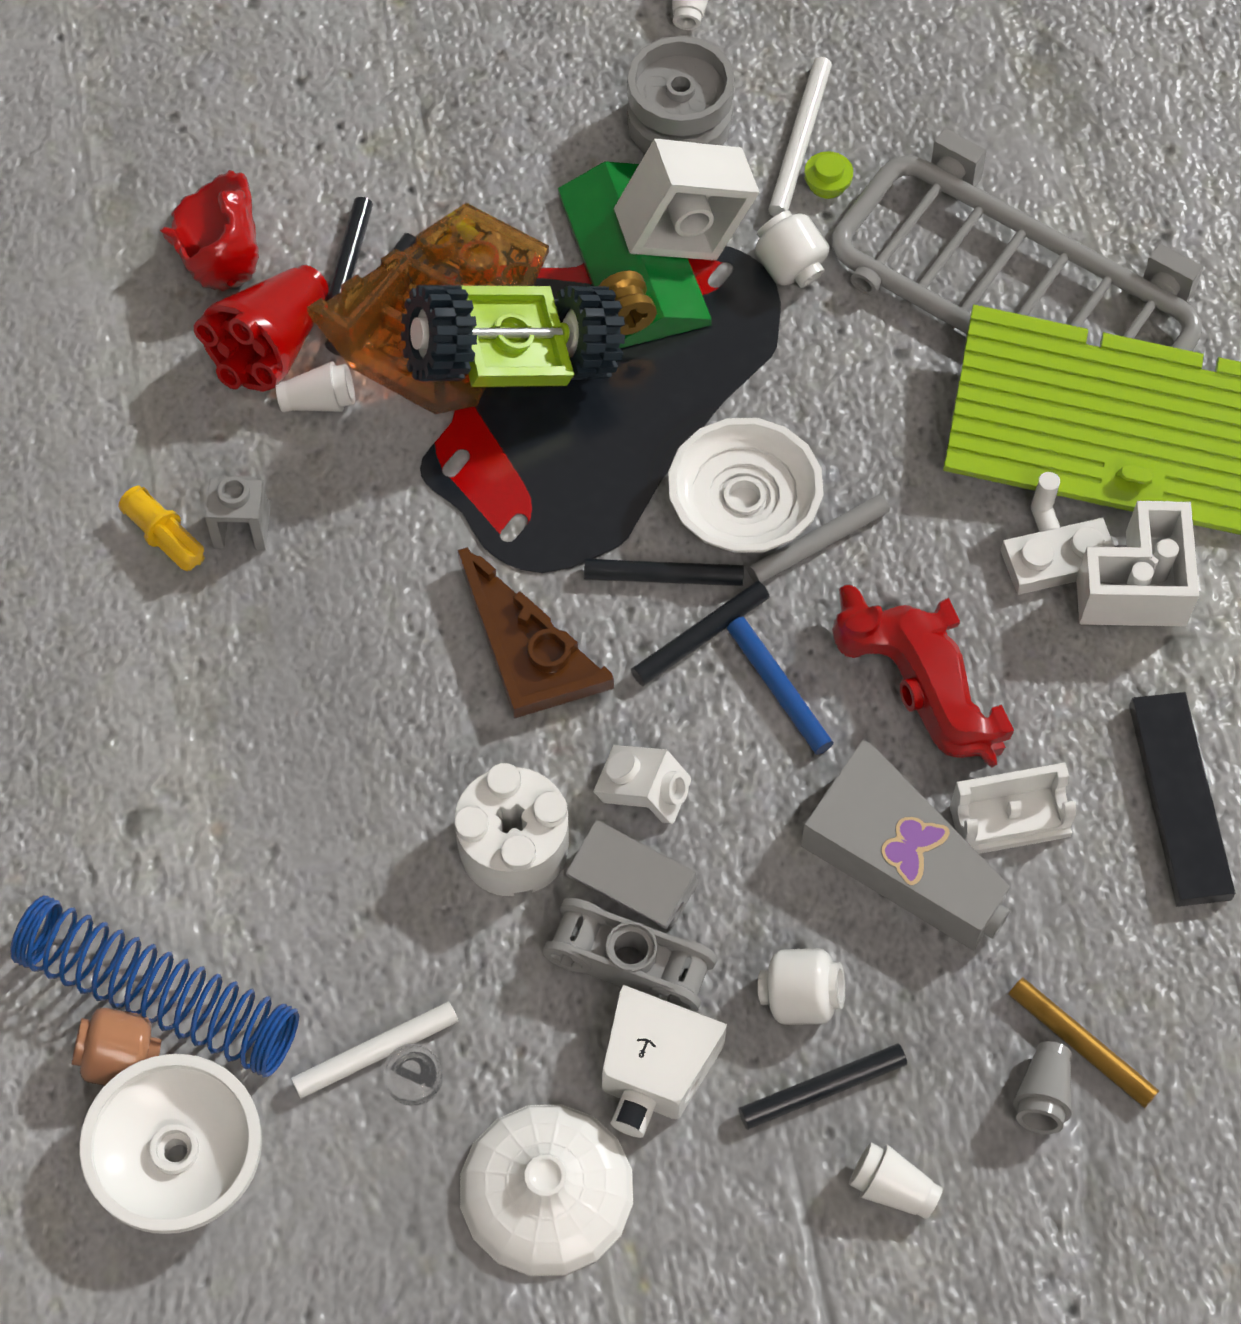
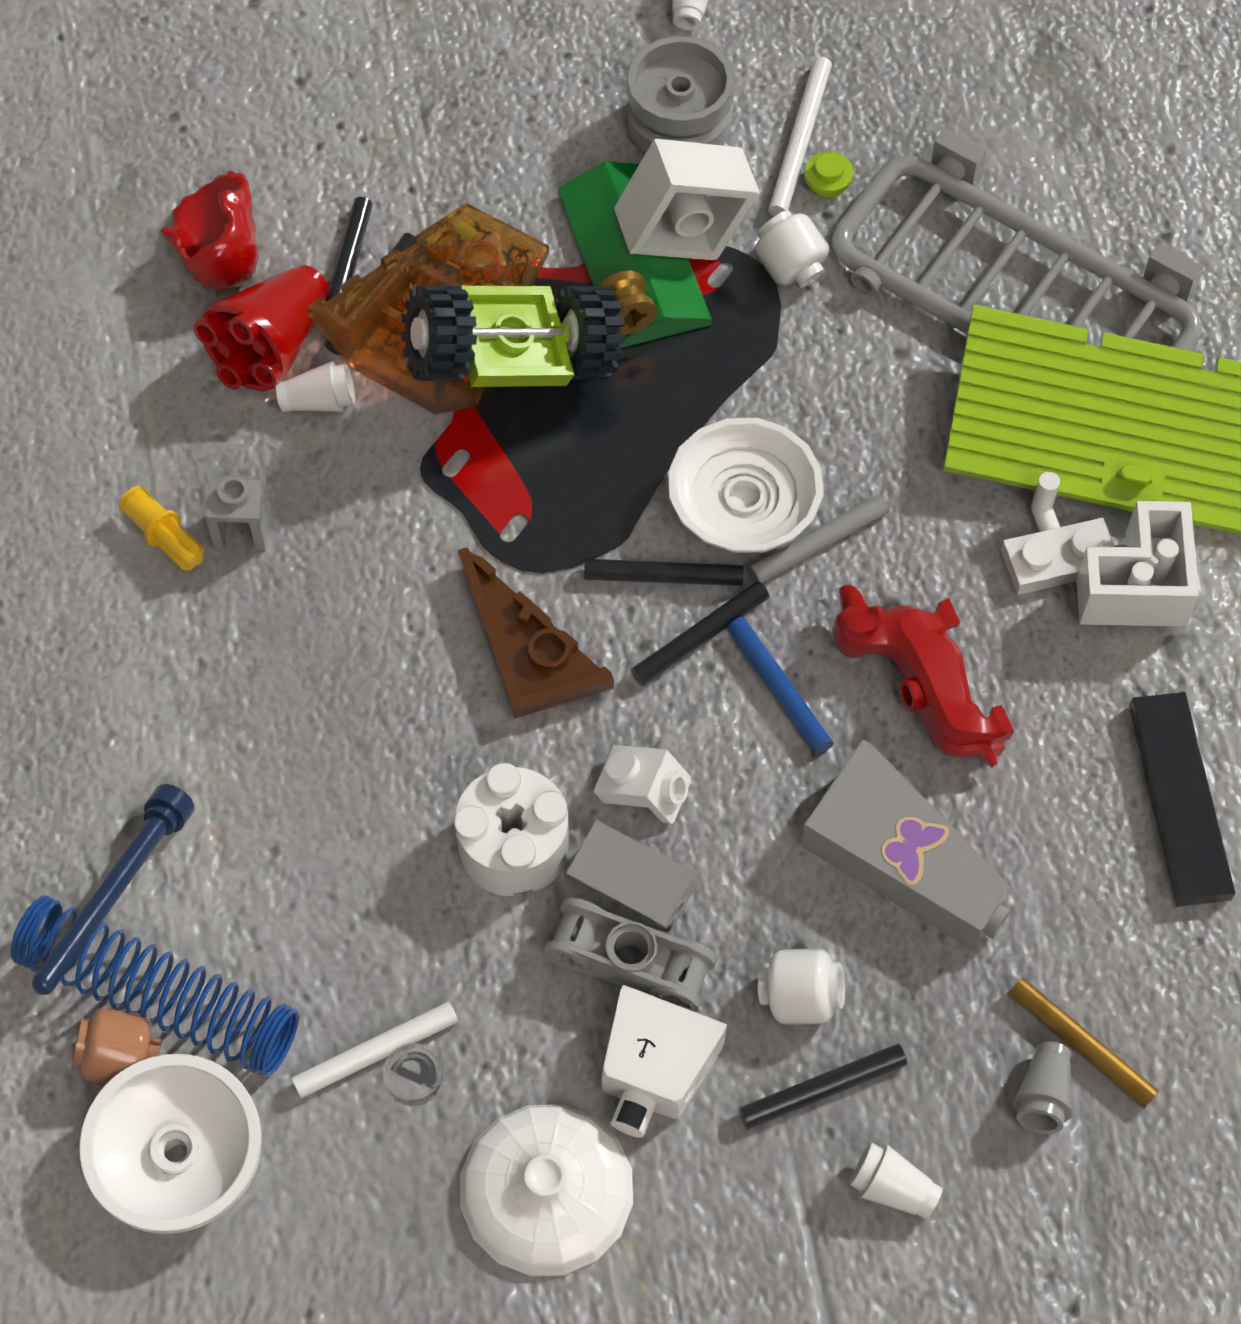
(165, 813): none -> dark blue piece
(1014, 808): white hinge -> none

